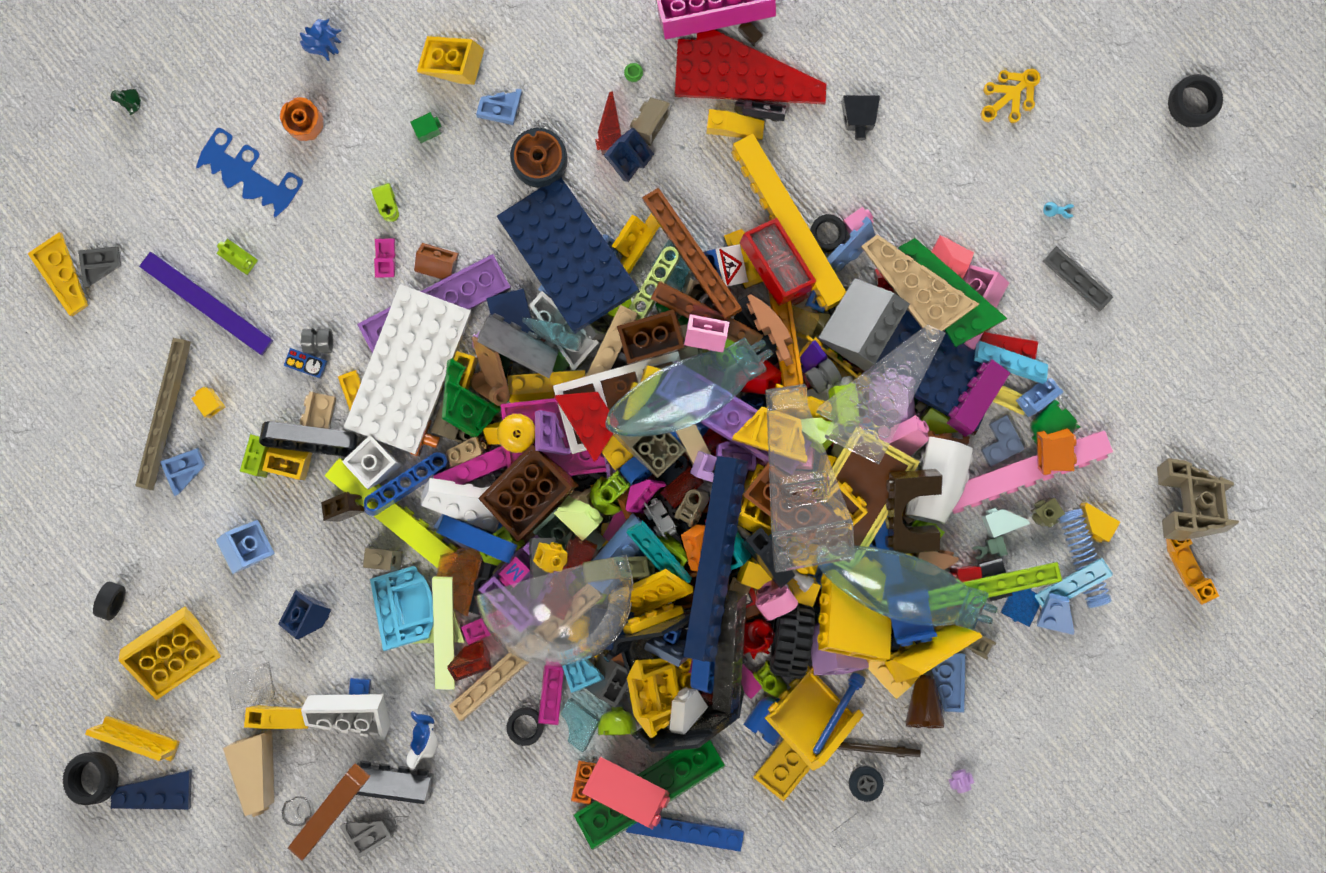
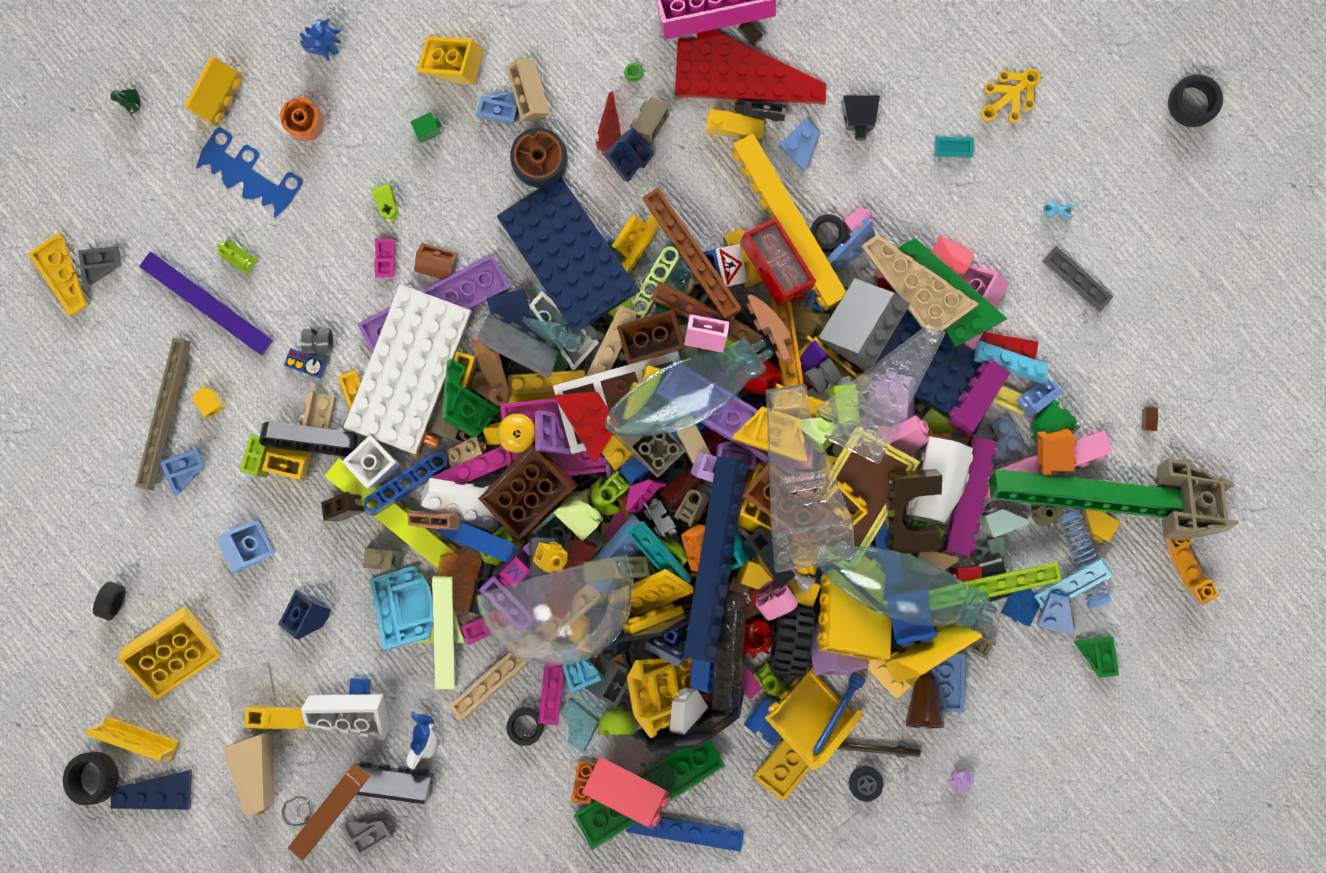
(213, 91): none -> yellow slope
(453, 520): none -> nougat piece
(470, 661): clear red slope -> none
(527, 89): none -> tan brick
(800, 144): none -> medium blue wing
(953, 147): none -> teal tile
(965, 515): none -> magenta brick
(1084, 493): none -> green brick
(1100, 655): none -> green wing
(1149, 418): none -> reddish brown piece

